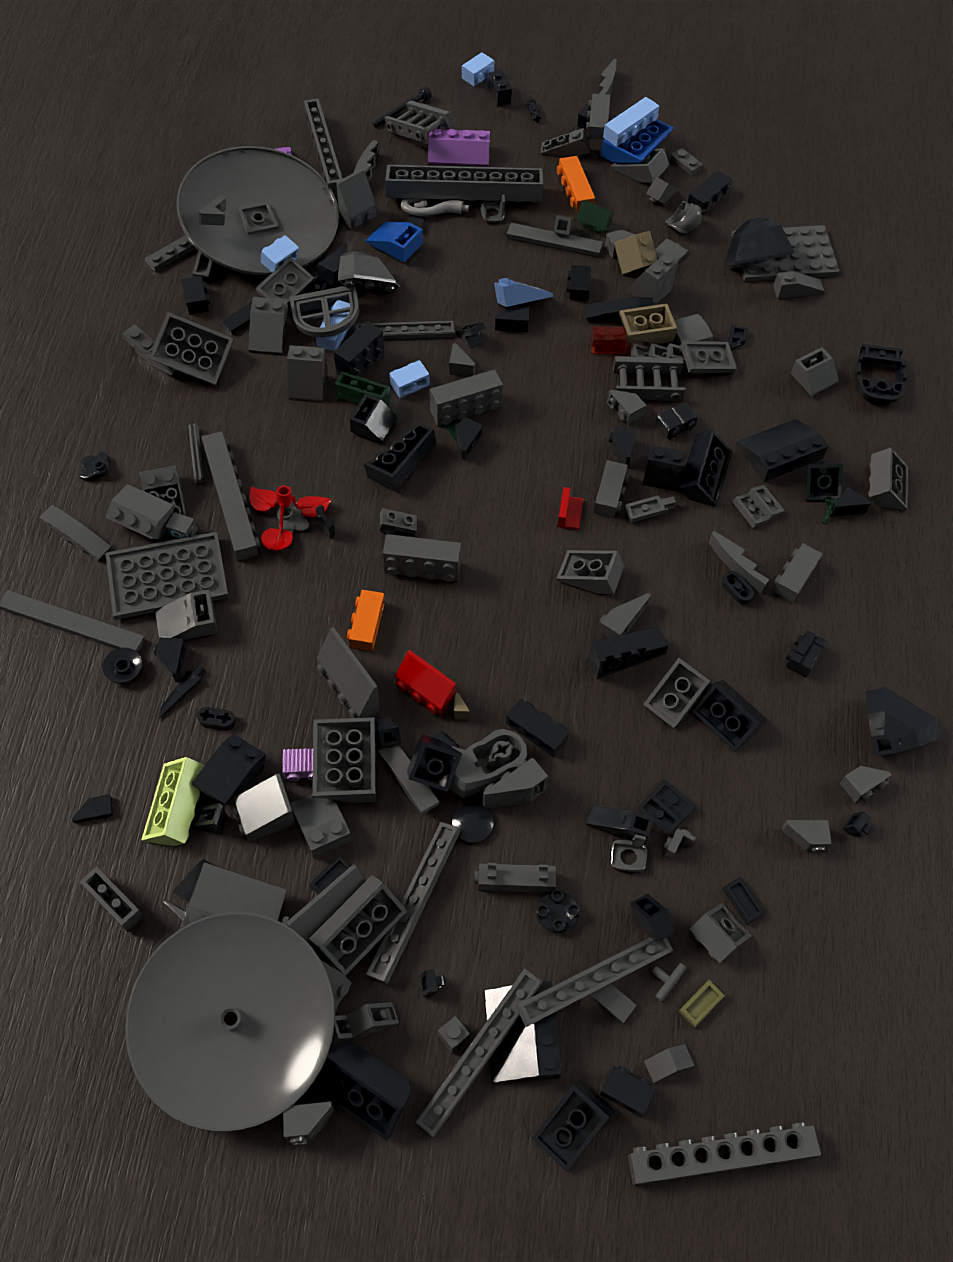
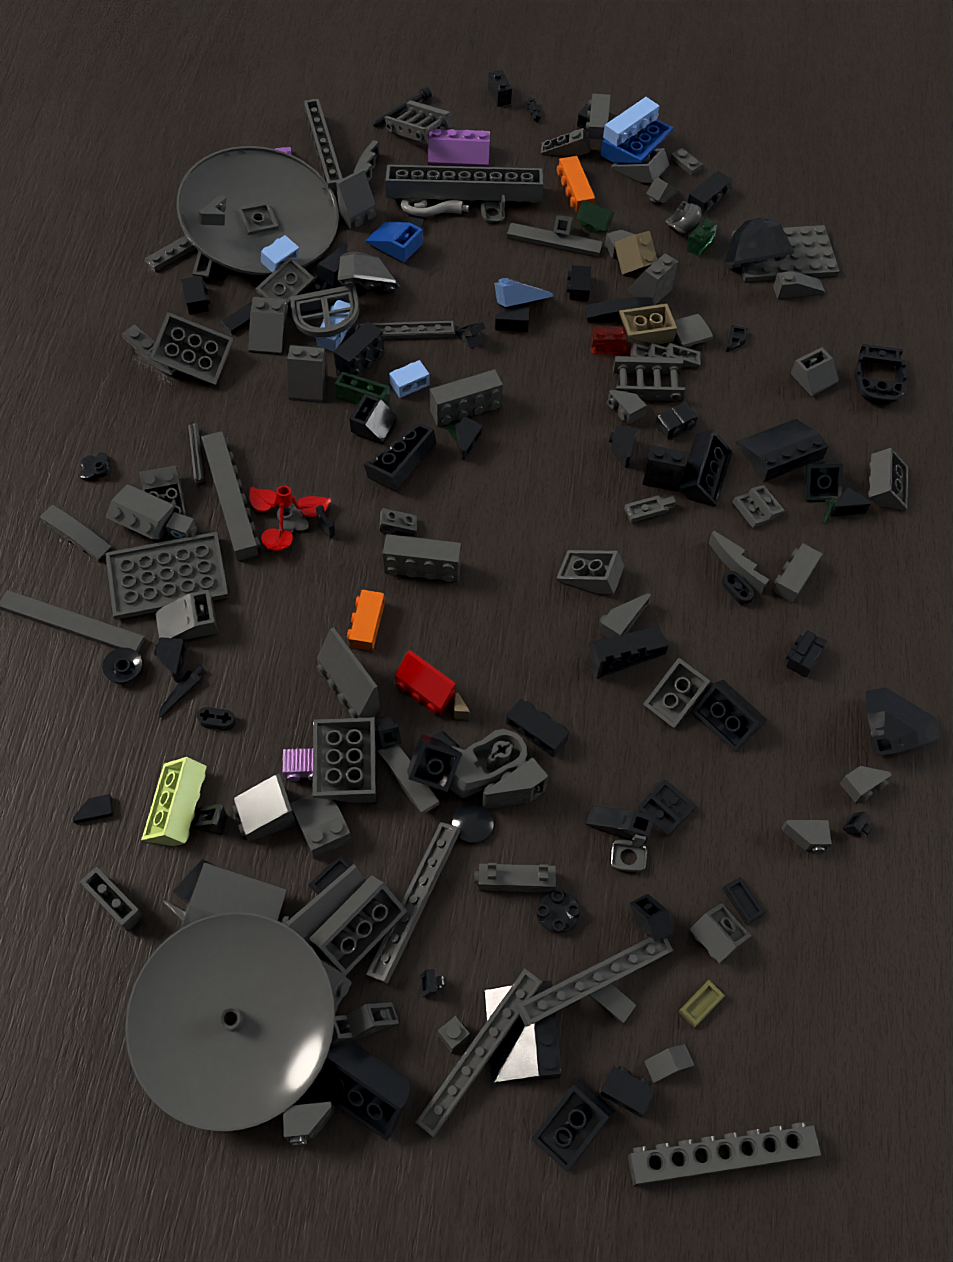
(230, 769): black slope -> none
(461, 363): dark grey slope -> none
(477, 69): light blue brick -> none
(570, 511): red panel -> none
(607, 79): dark grey slope -> none
(611, 489): dark grey brick -> none
(669, 981): dark grey piece -> none
(672, 249): dark grey piece -> none
(680, 836): dark grey bracket -> none
(701, 237): none -> clear green brick
(708, 357): dark grey plate -> none

